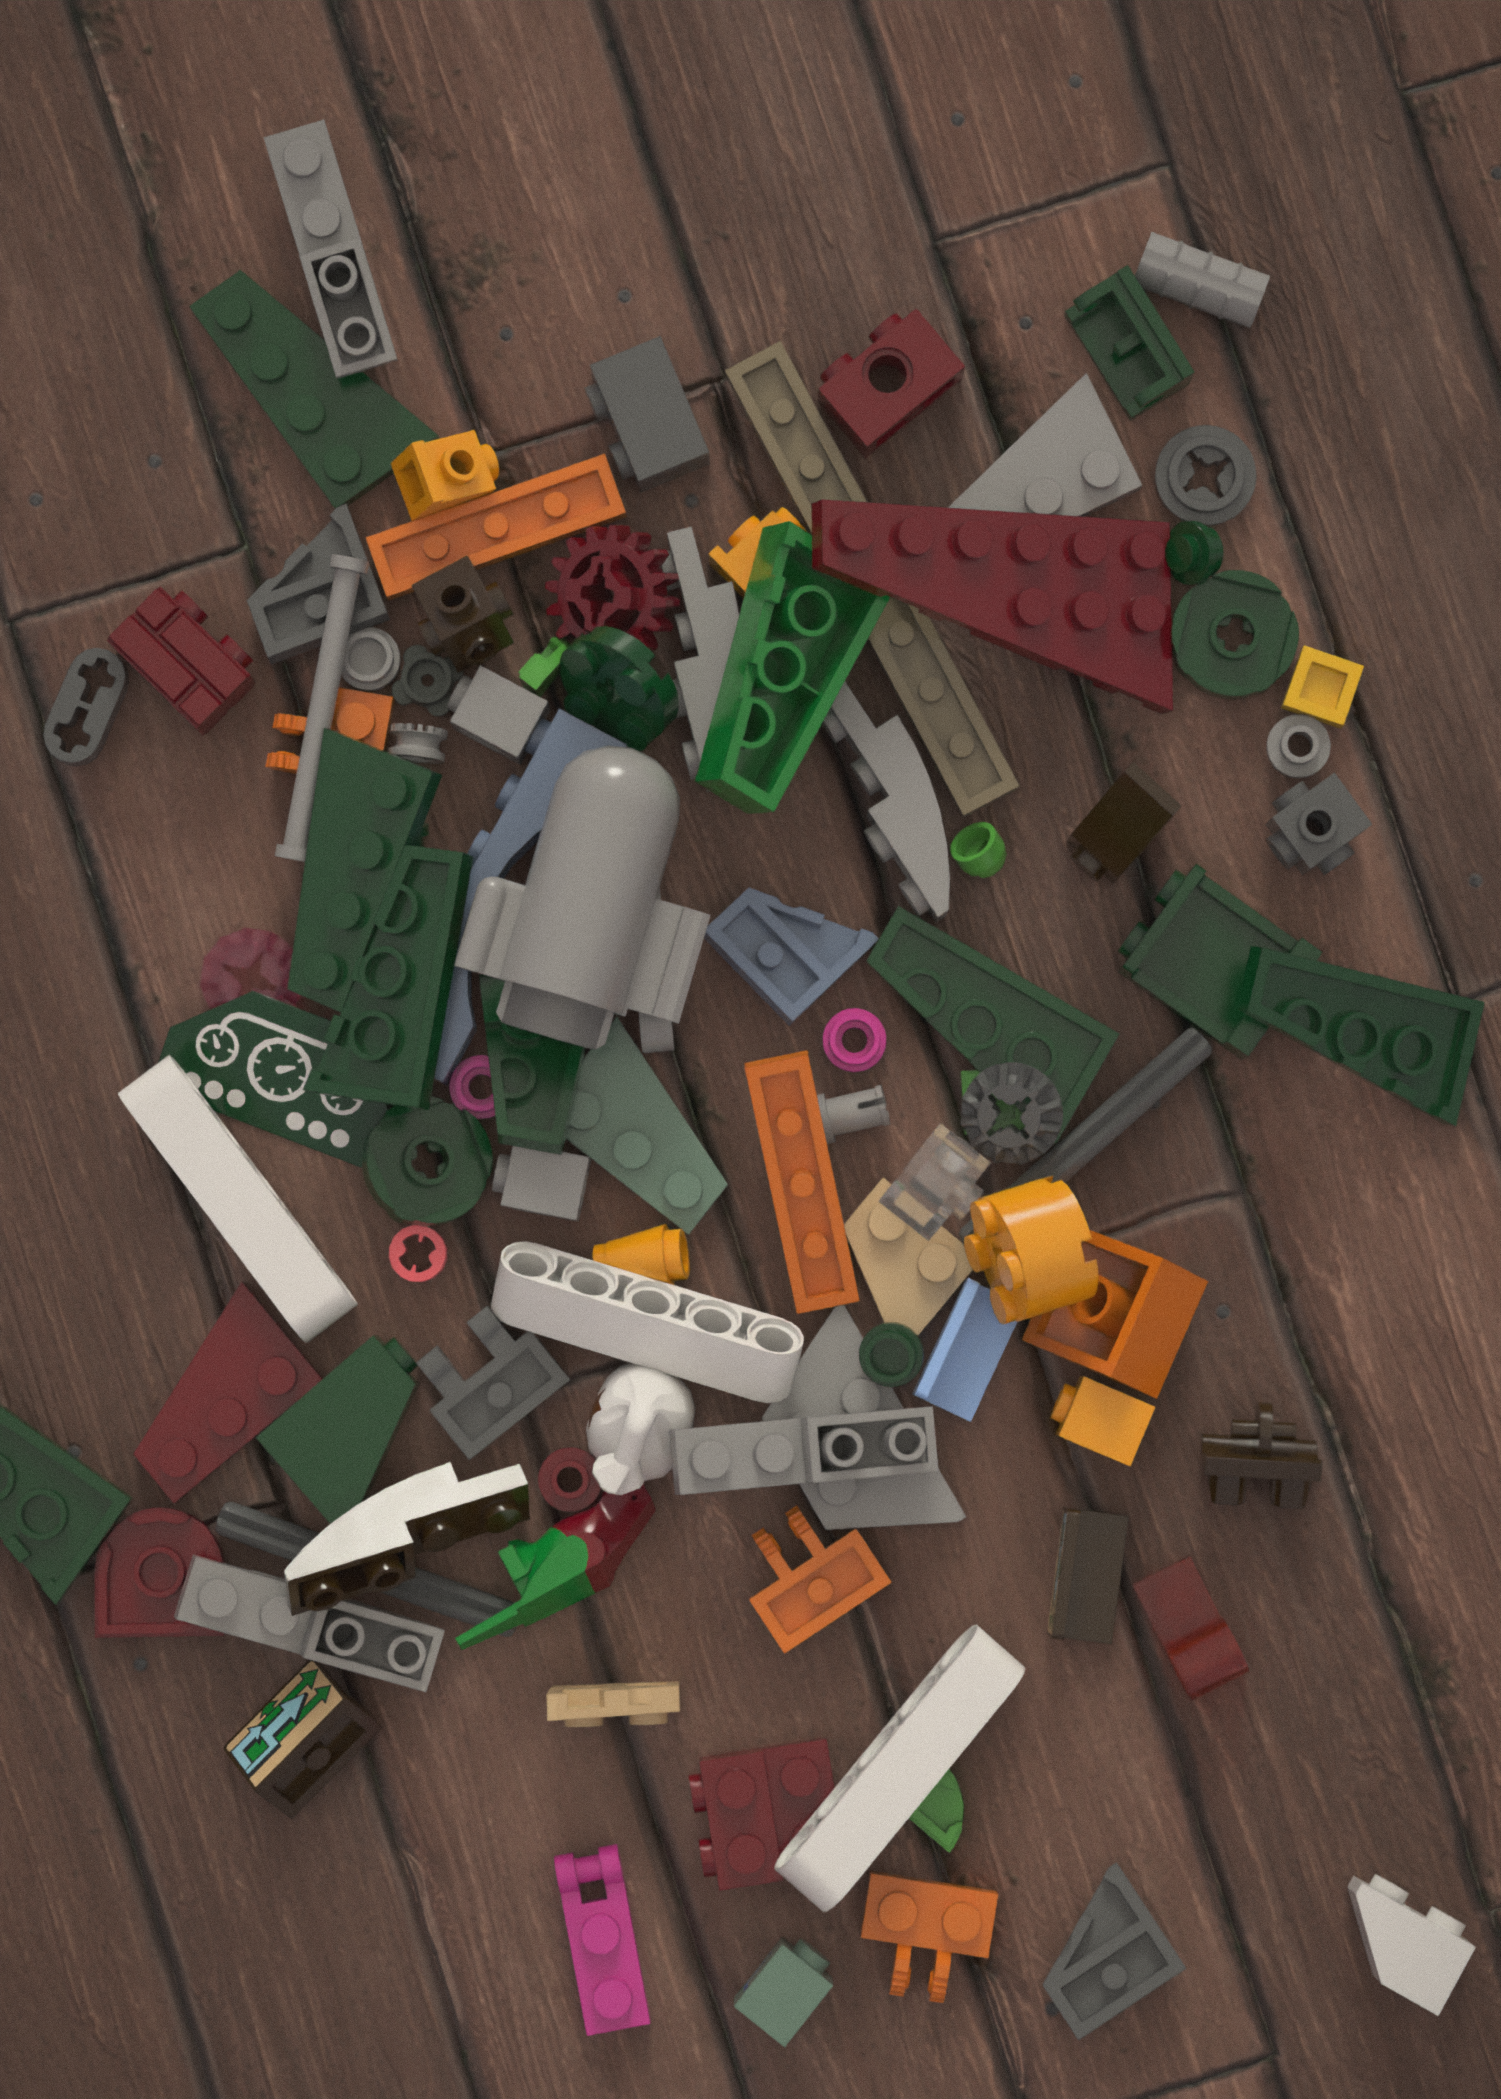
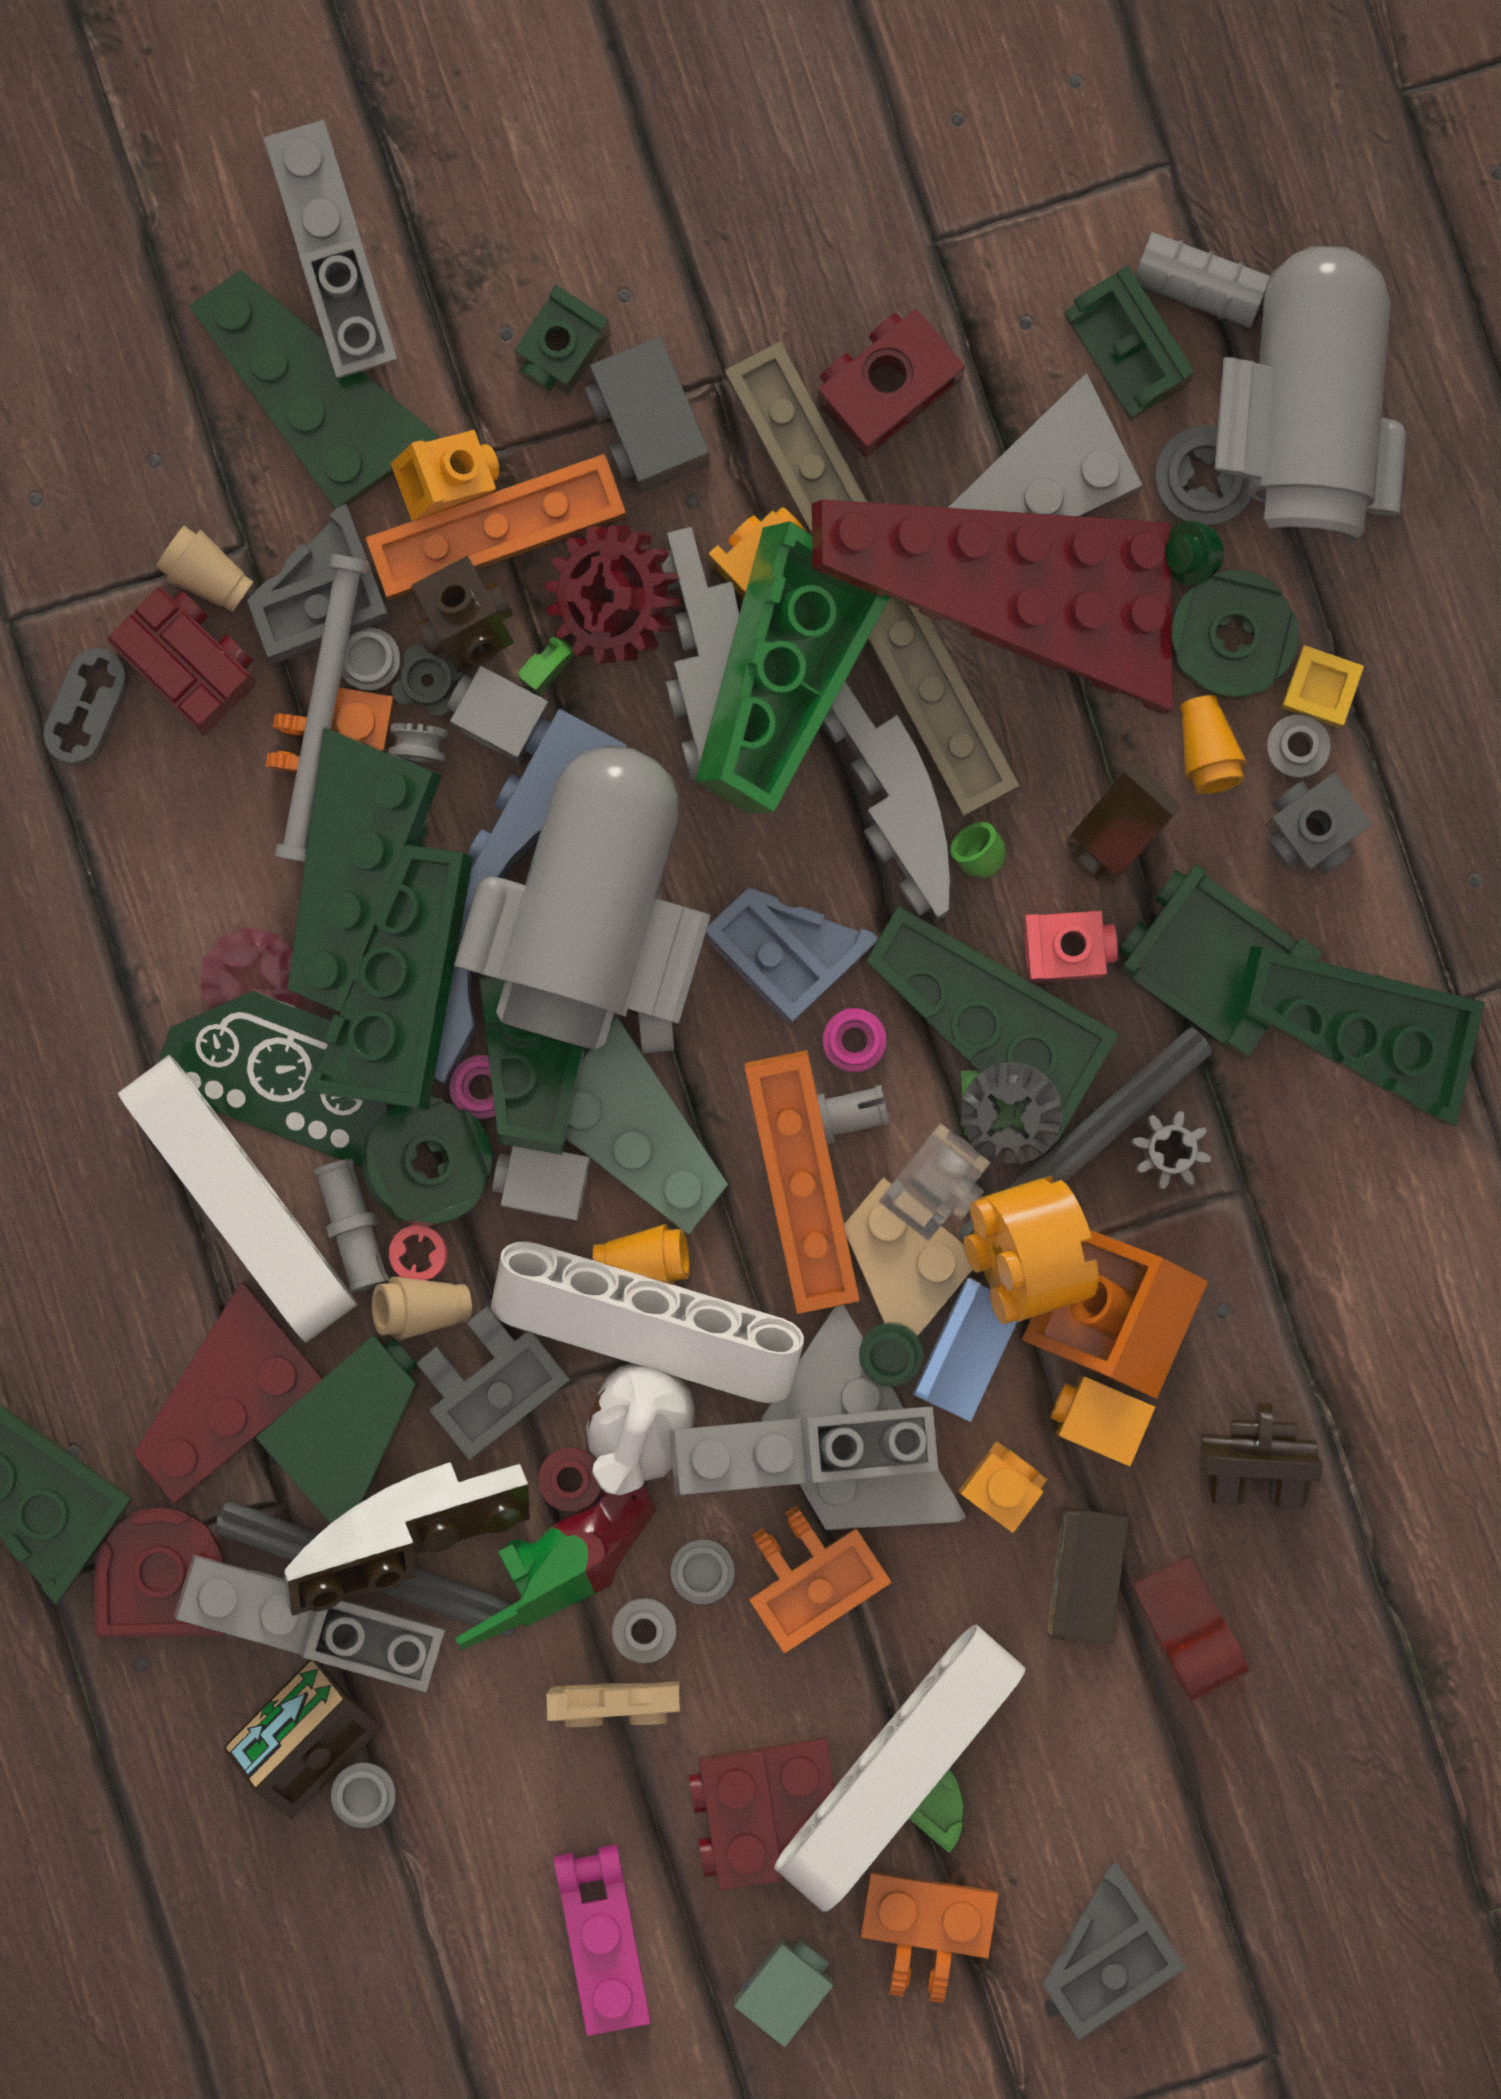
(203, 569): none -> tan cone
(351, 1225): none -> light grey pin
(363, 1795): none -> light grey plate
(418, 1306): none -> tan cone
(561, 368): none -> dark green brick
(616, 687): dark green plate -> none
(644, 1609): none -> light grey plate
(702, 1571): none -> light grey plate
(1004, 1486): none -> light orange brick
(1049, 963): none -> coral brick
(1186, 1141): none -> light grey gear
(1209, 747): none -> light orange cone
(1312, 407): none -> light grey piece
(1408, 1950): white slope -> none

